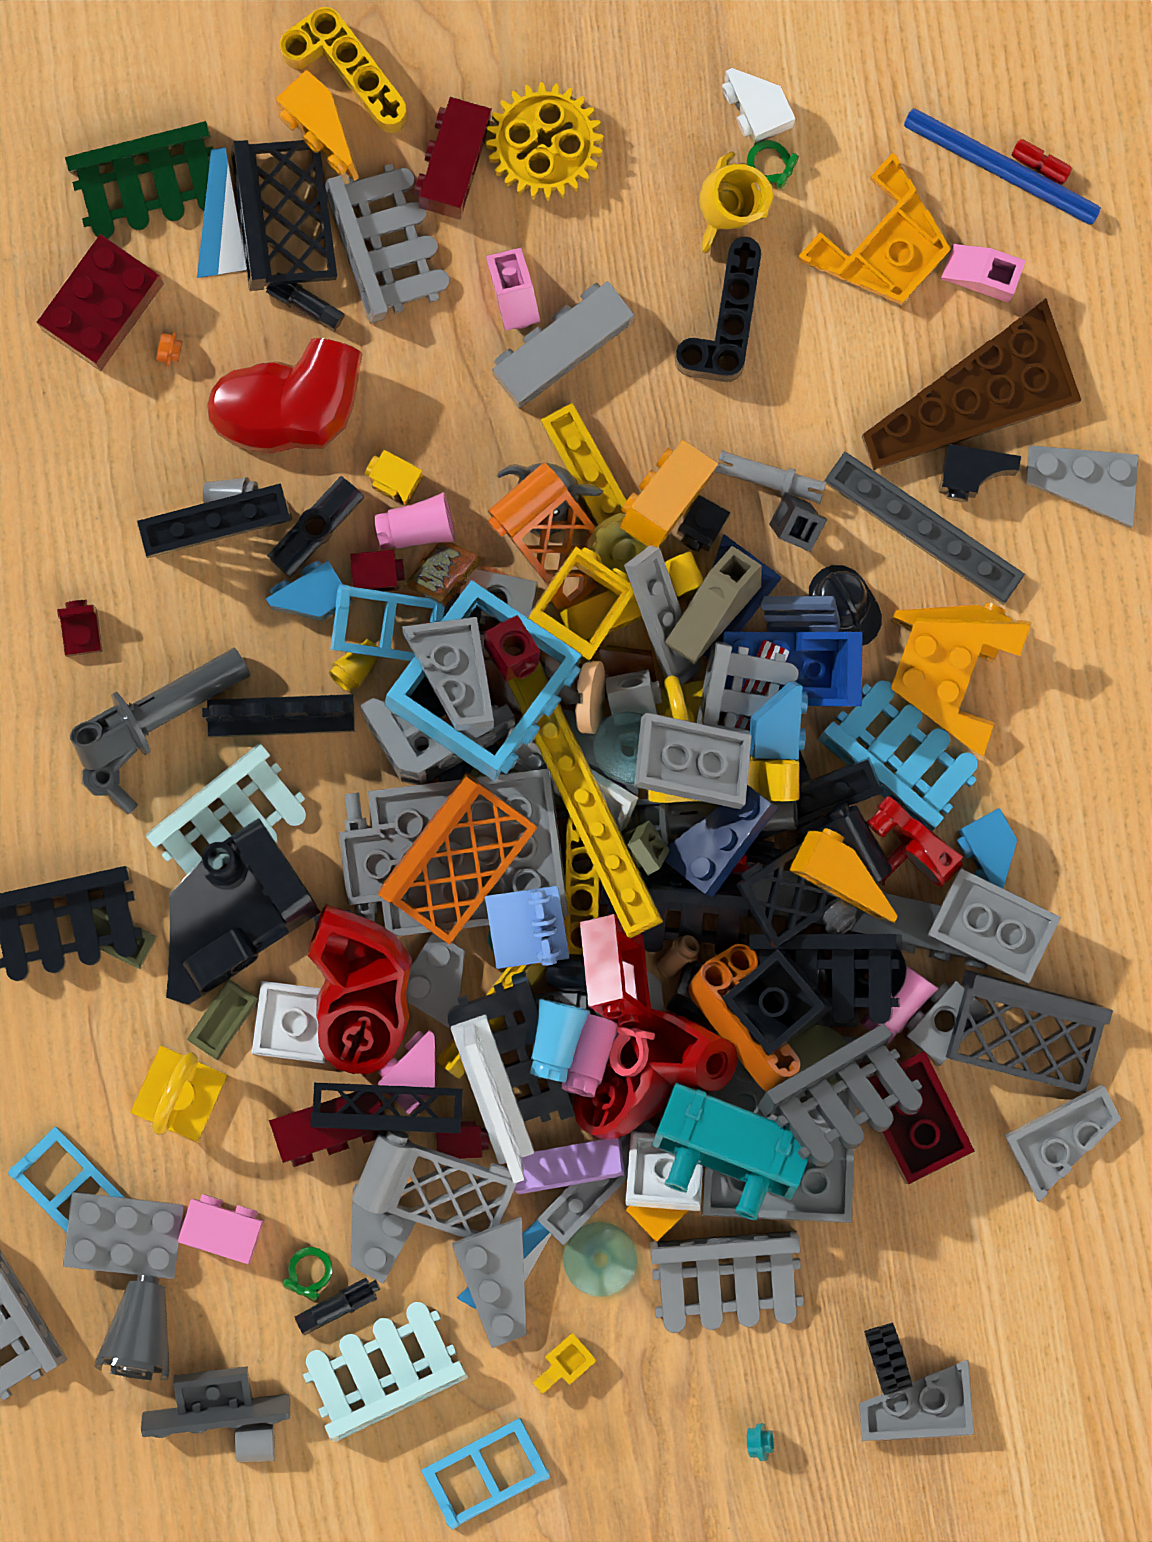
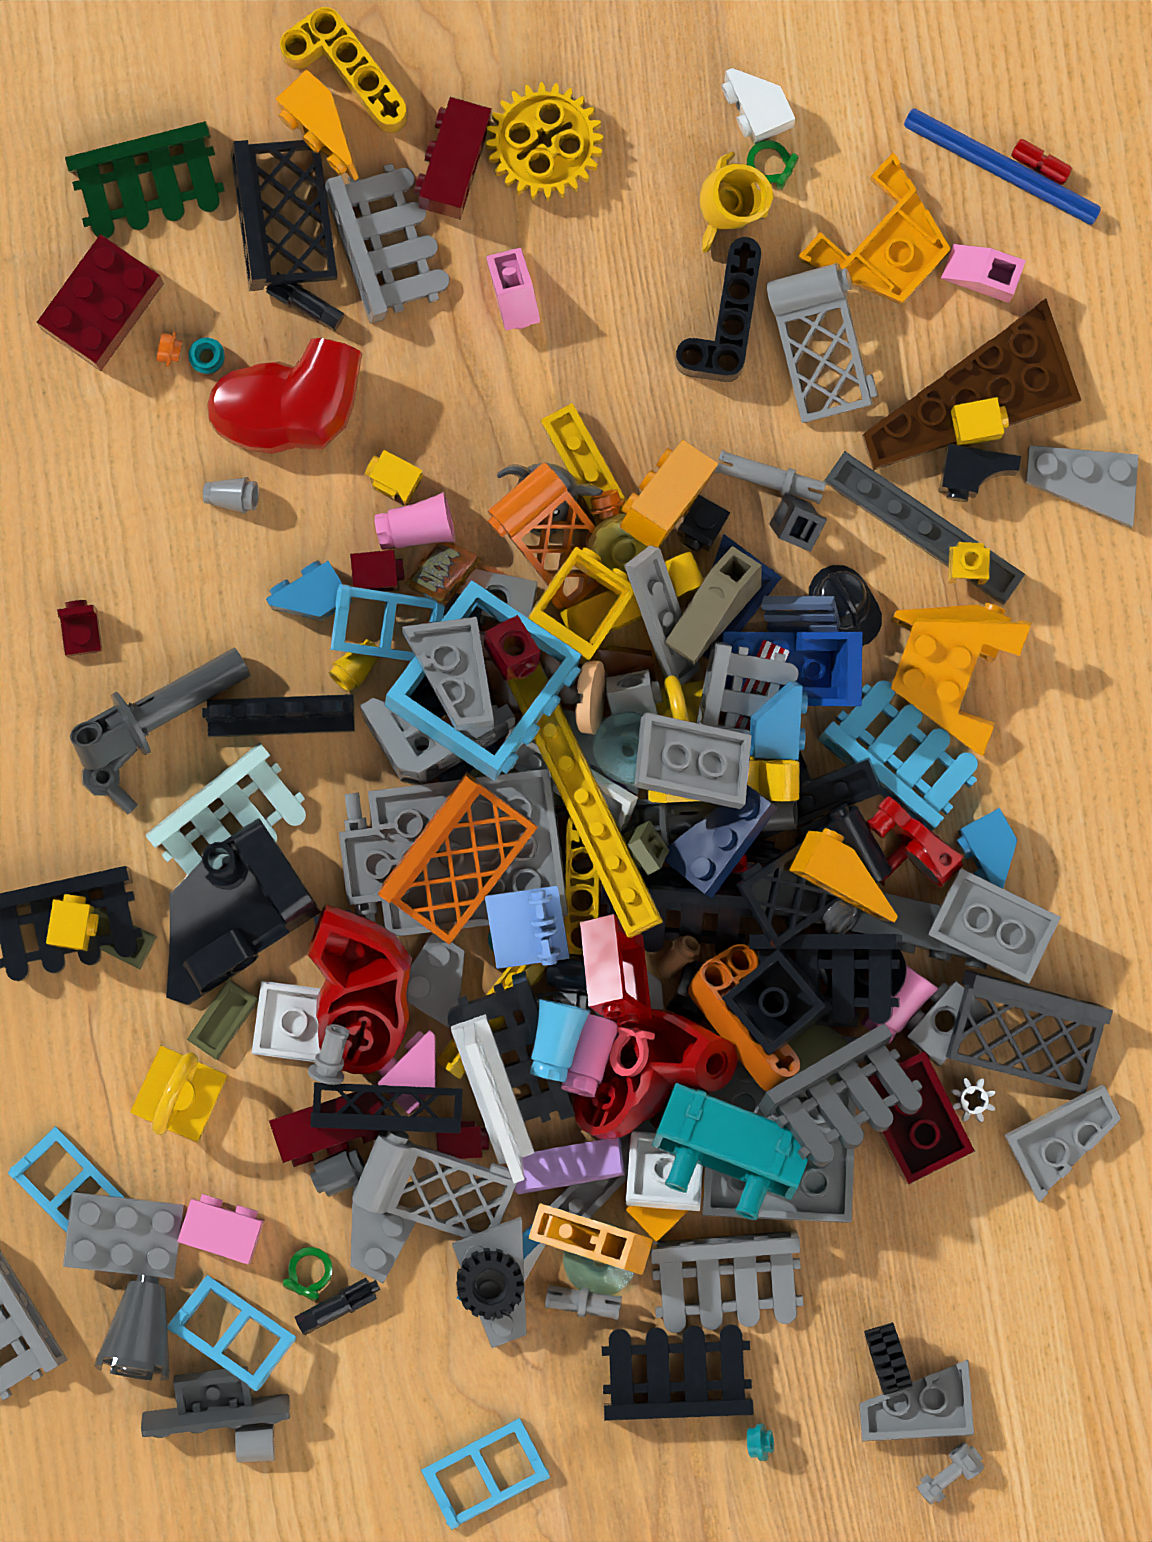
(71, 923): none -> yellow brick
(198, 348): none -> teal plate
(214, 520): black fence -> none
(221, 237): dark azure sticker -> none
(256, 1380): none -> medium azure window
(329, 1061): none -> light grey pin
(333, 509): black piece -> none
(338, 1172): none -> dark grey brick
(370, 1386): light aqua fence -> none
(490, 1306): none -> black tyre
(563, 344): light grey brick -> none
(567, 1361): yellow plate -> none
(583, 1302): none -> light grey pin
(591, 1239): none -> light orange slope
(606, 504): none -> orange plate
(695, 1376): none -> black fence
(809, 295): none -> light grey piece
(965, 1461): none -> light grey bar
(969, 561): none -> yellow window
(979, 421): none -> yellow brick
(982, 1095): none -> white gear

